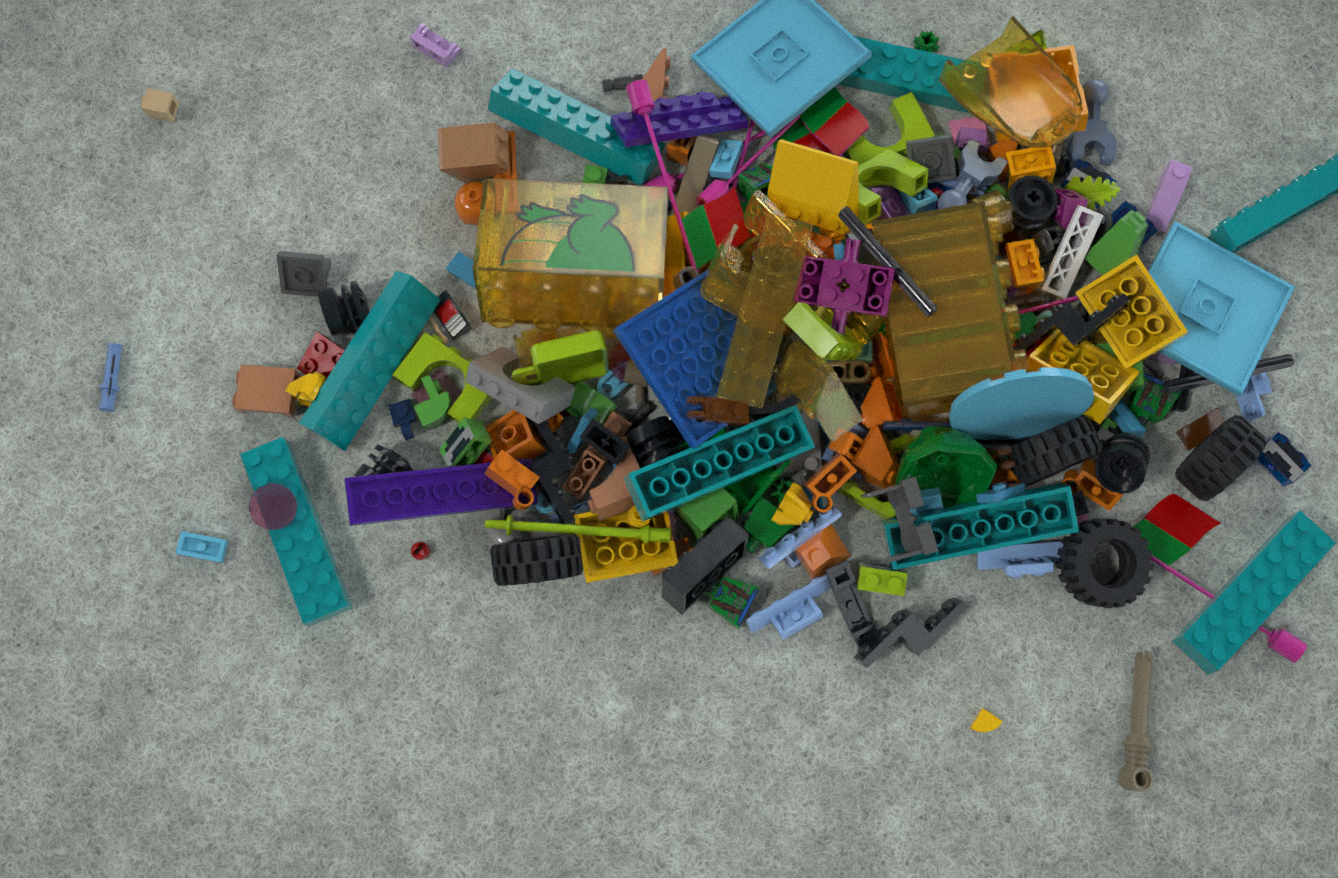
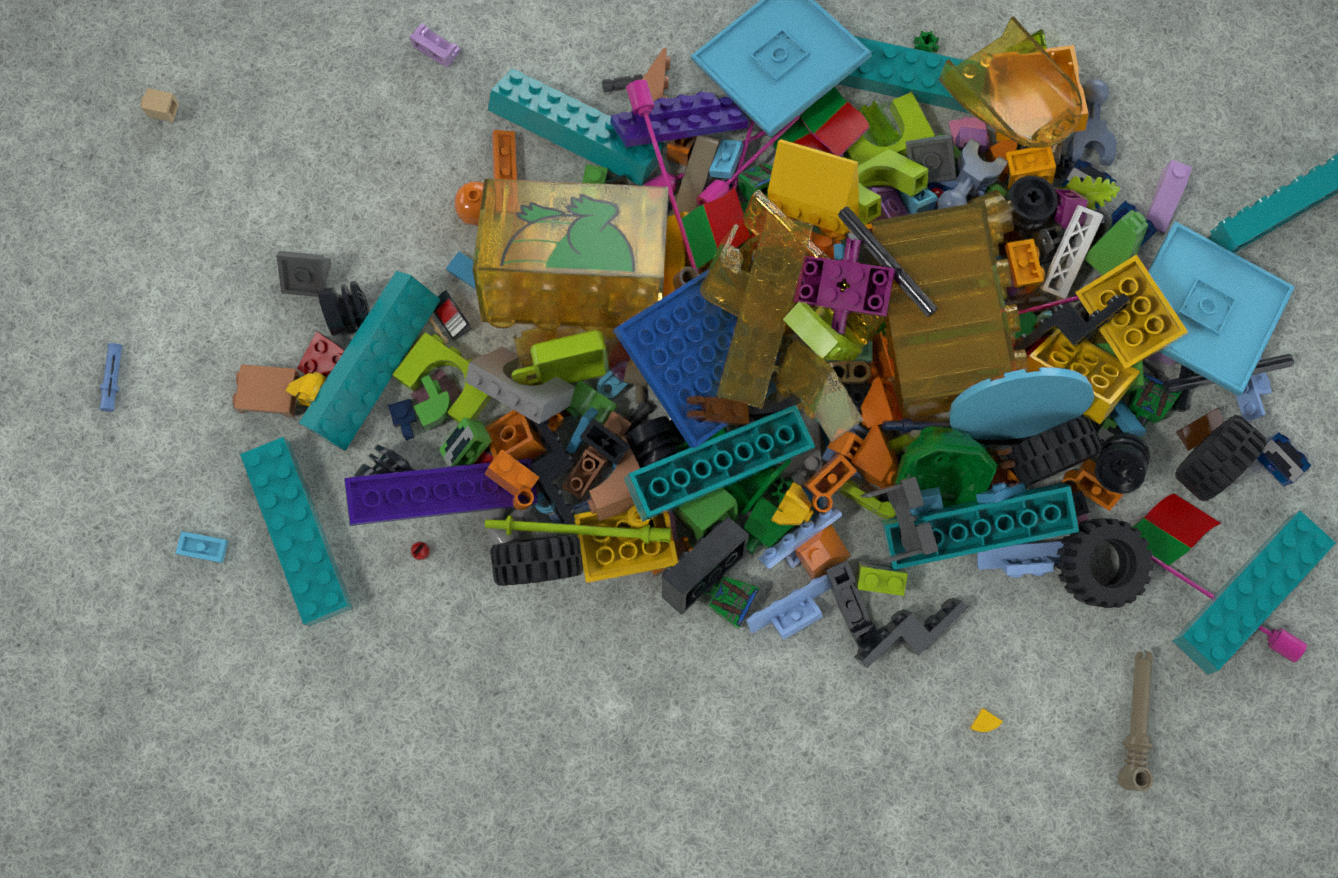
(272, 506): tile -> none
(473, 151): medium nougat slope -> none
(879, 127): none -> clear neon green hinge

